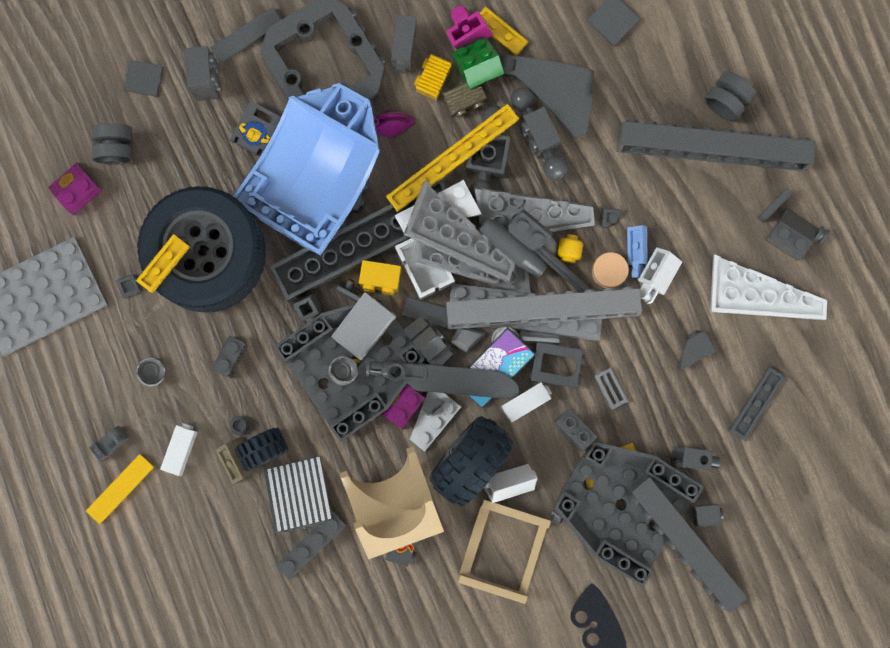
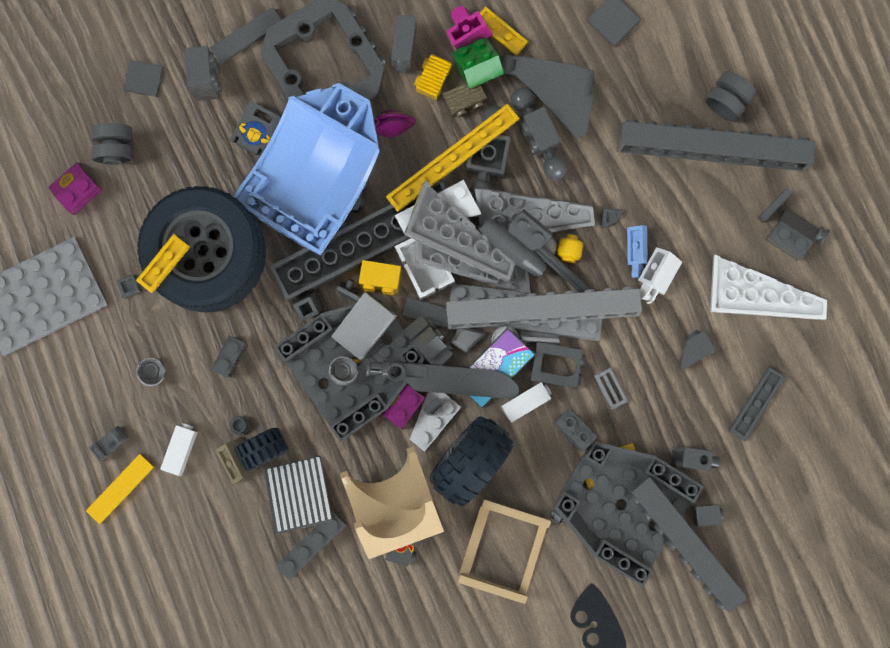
(511, 483): white brick -> none
(610, 270): light nougat head -> none

